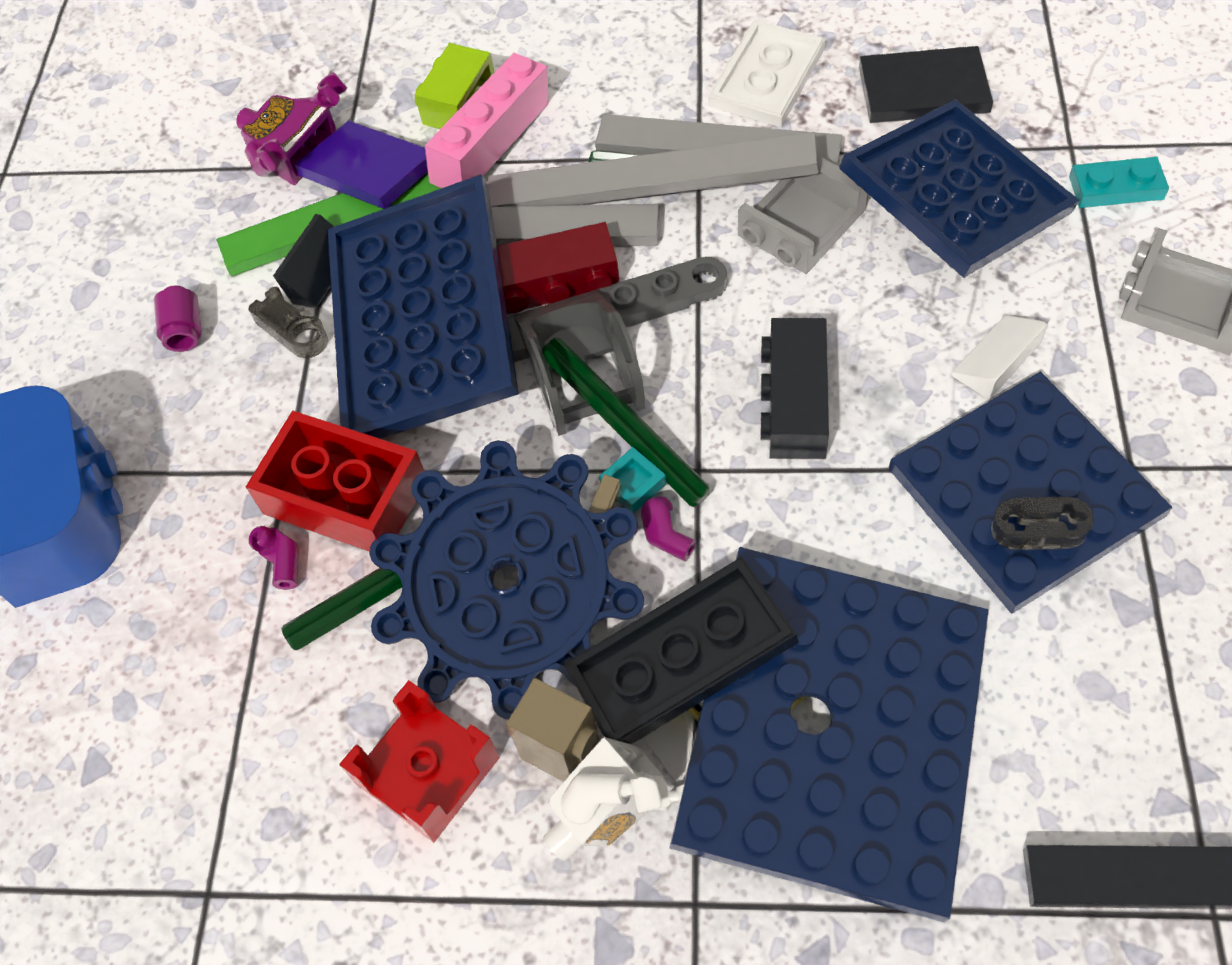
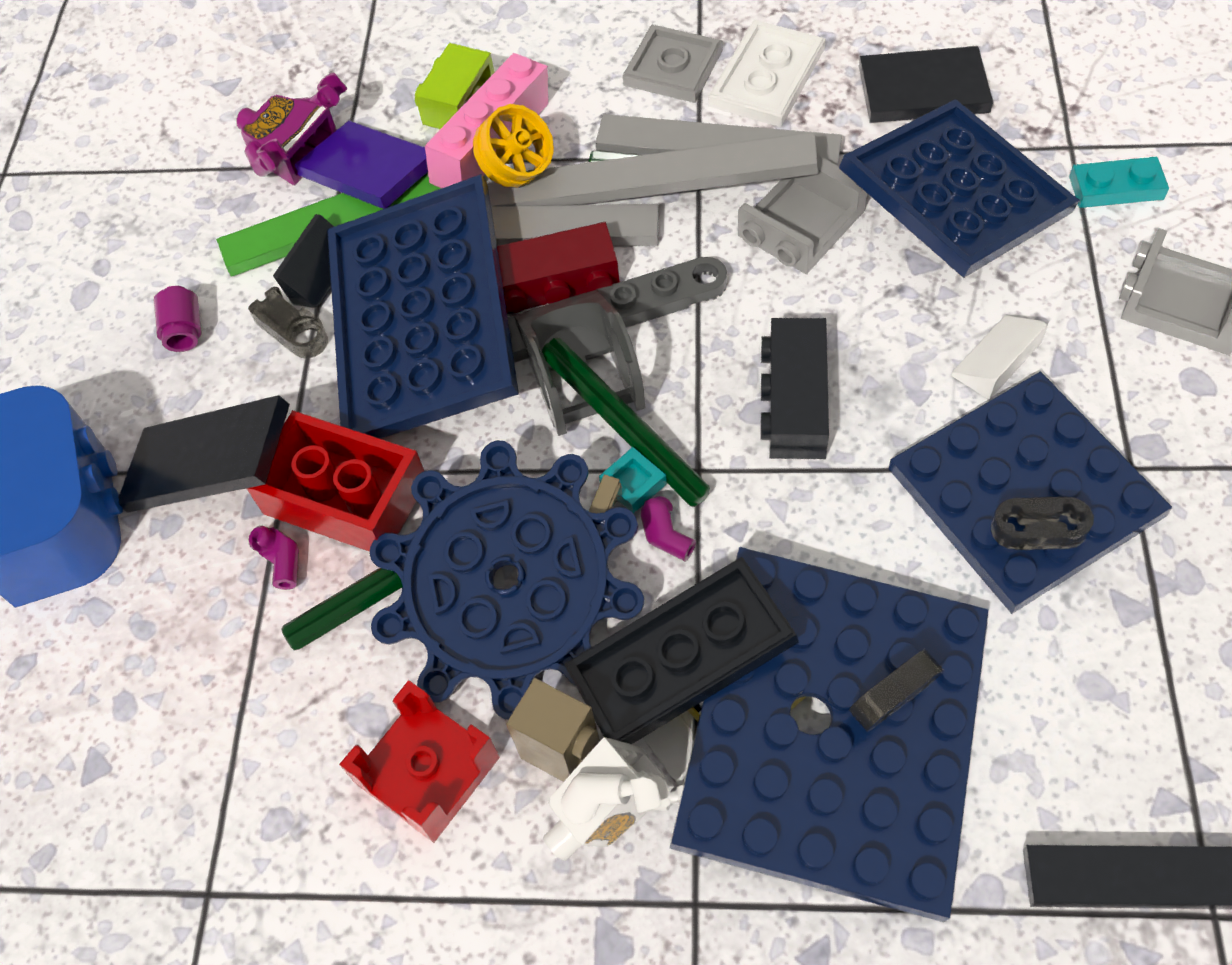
(204, 454): none -> black tile
(513, 146): none -> yellow wheel
(673, 63): none -> light grey tile
(896, 690): none -> clear smoke beam

